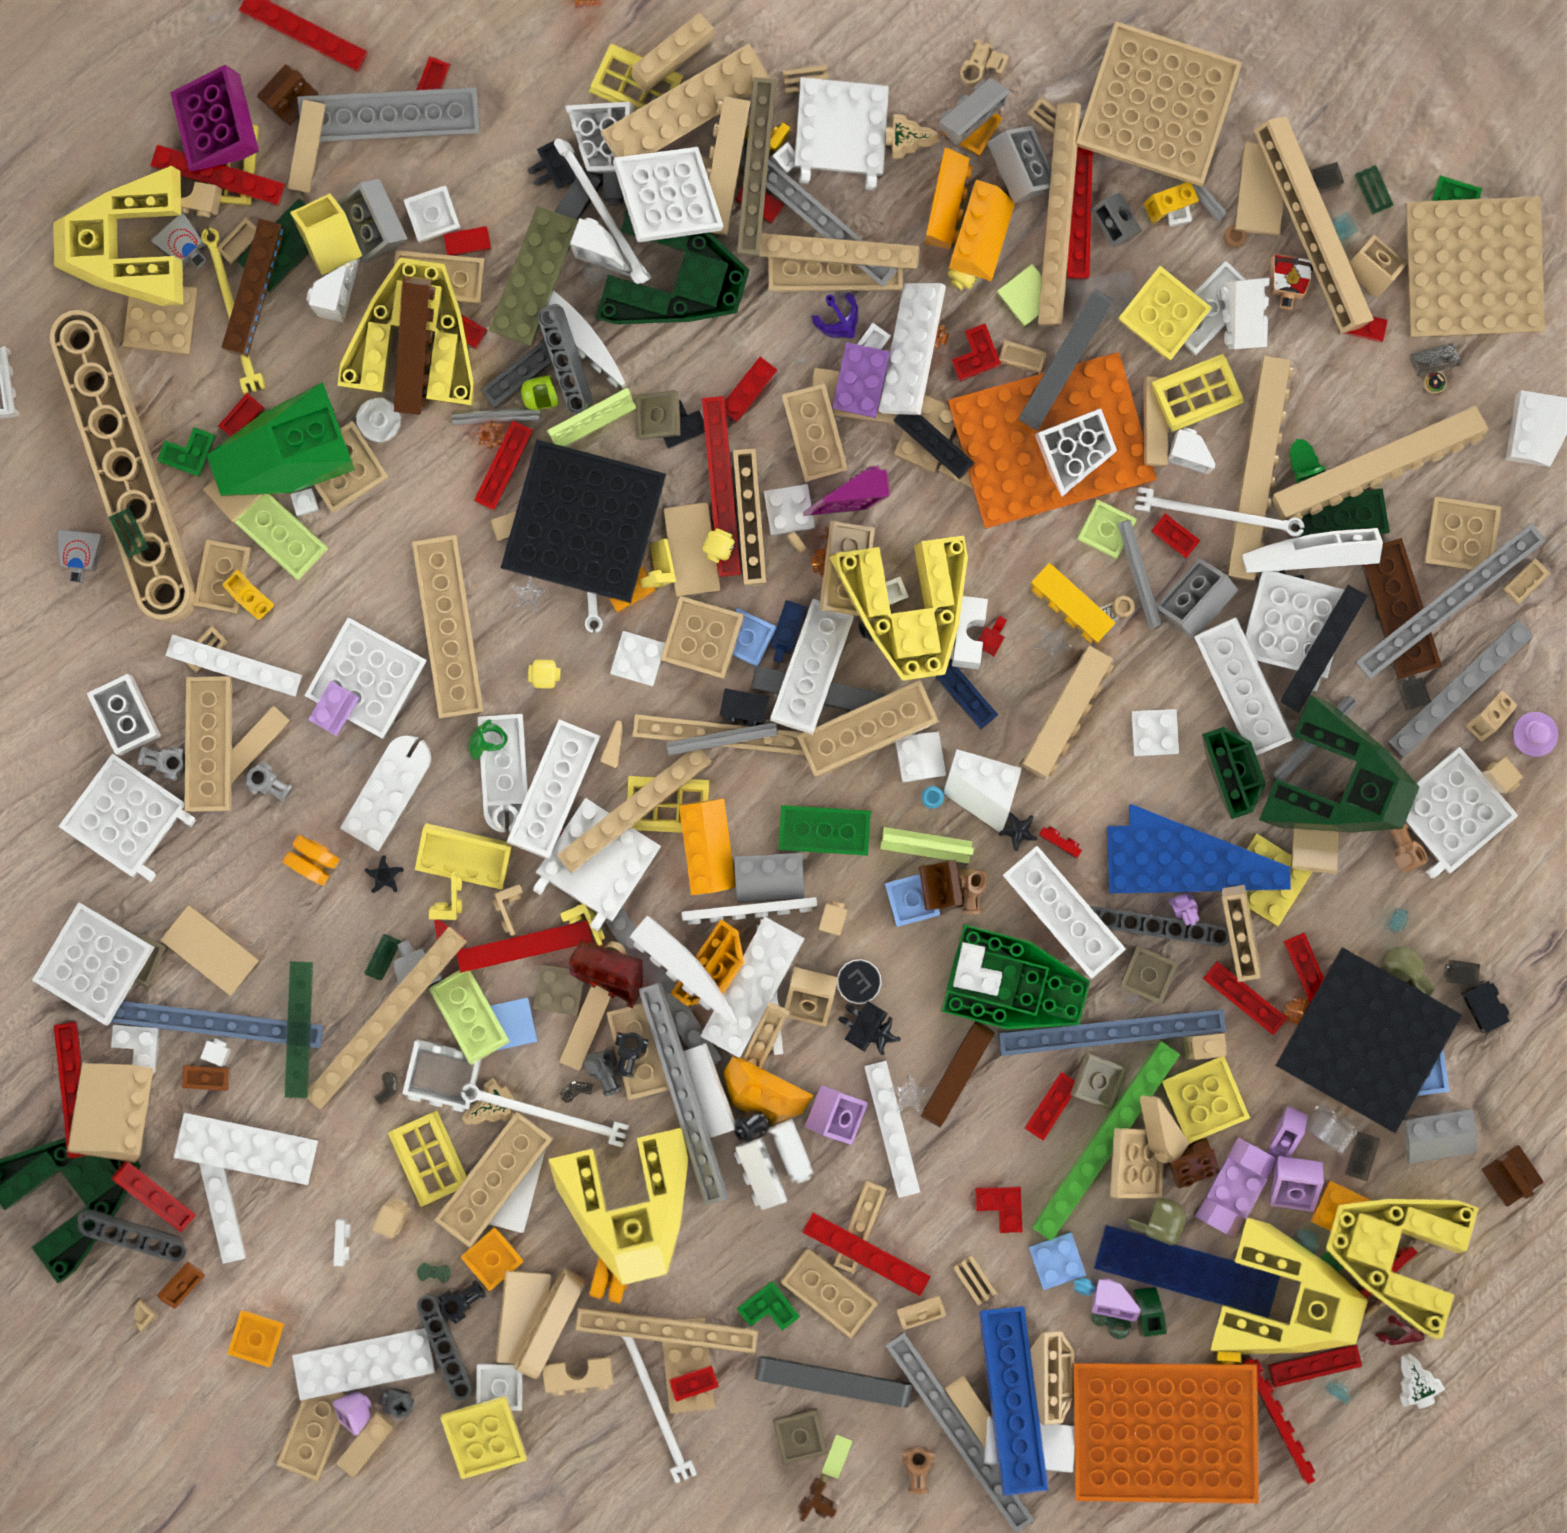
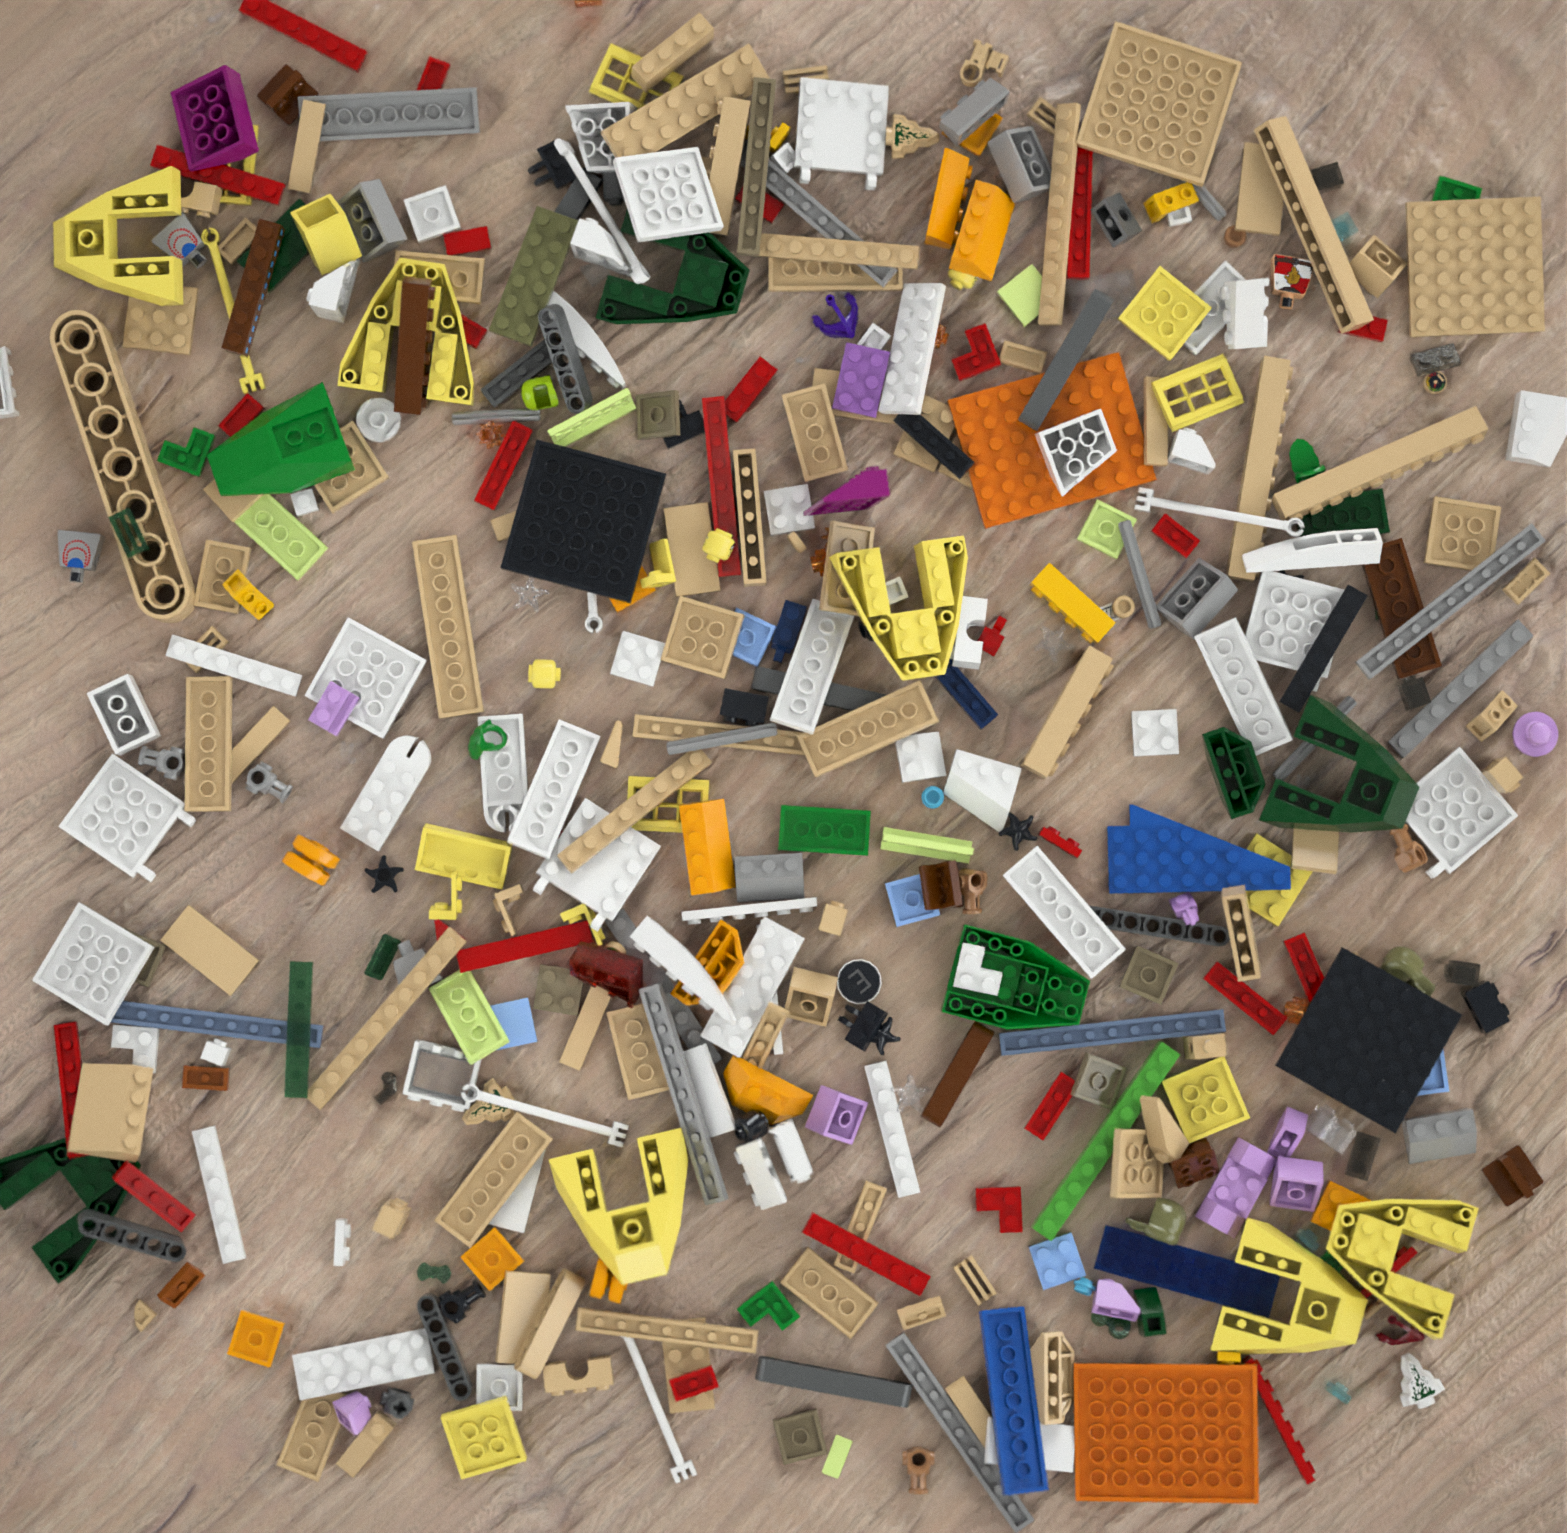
(245, 1149): white plate -> none
(410, 1167): light yellow piece -> none
(573, 1089): clear smoke arm -> none
(602, 1067): dark grey connector -> none
(629, 1054): black connector -> none
(823, 1505): reddish brown bracket -> none
(1315, 1365): red tile -> none
(1381, 185): clear green tile -> none
(1398, 920): clear light blue plate -> none

